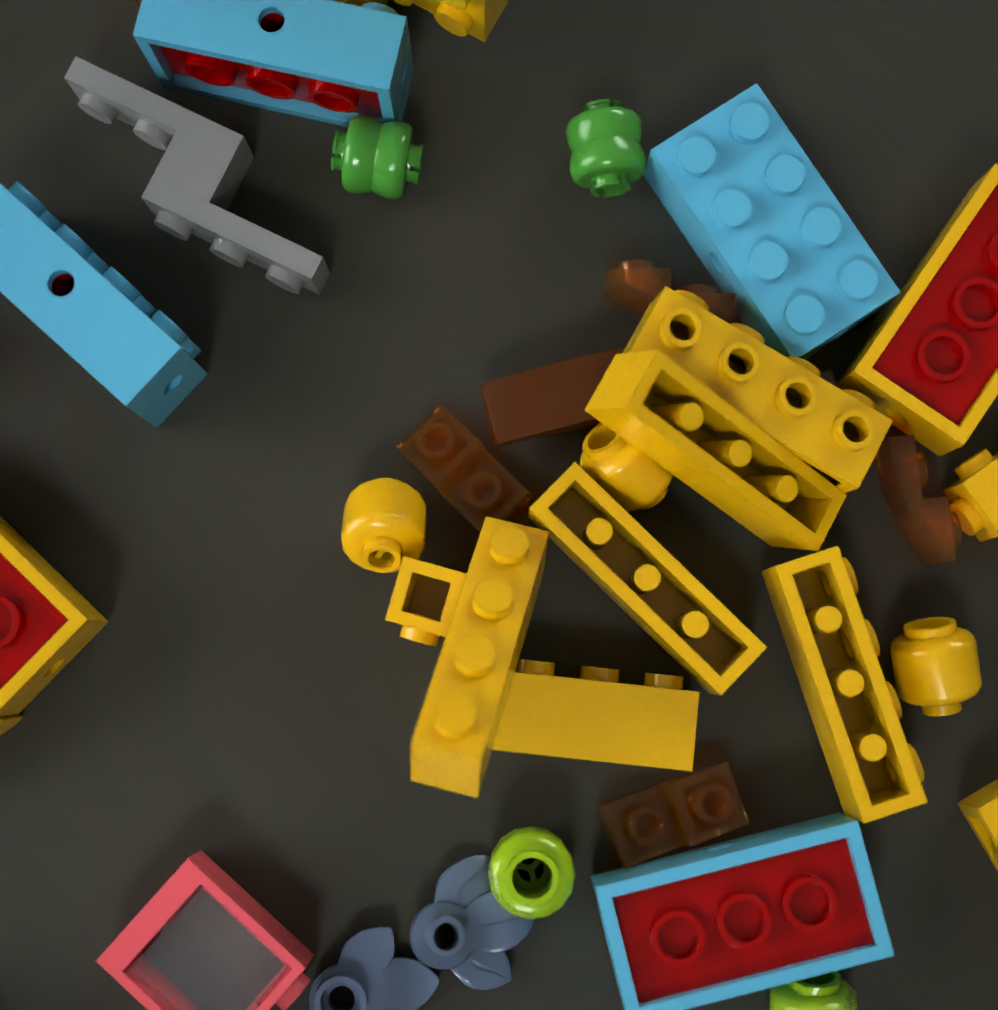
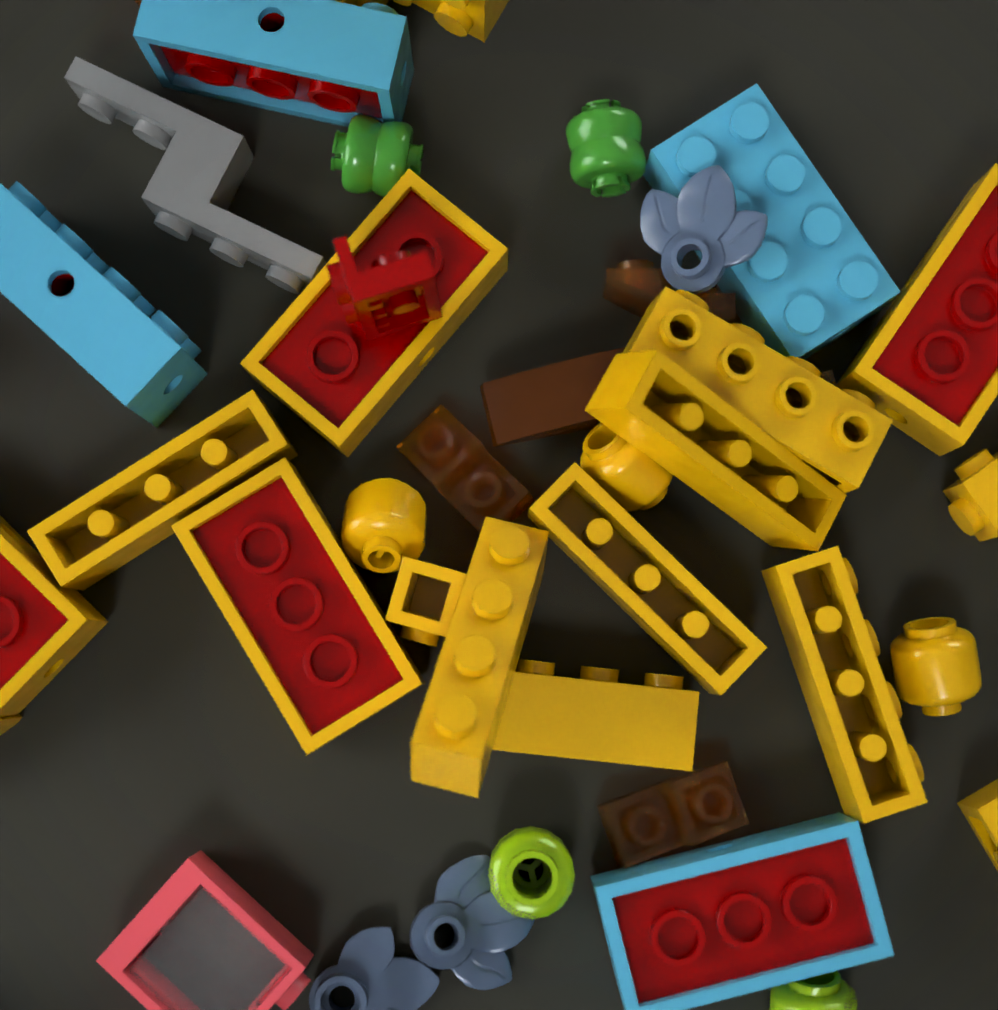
(162, 488): none -> yellow brick
(298, 605): none -> red brick
(328, 367): none -> brick
(390, 295): none -> red bracket
(704, 221): none -> sand blue plate
(924, 523): clear orange slope -> none

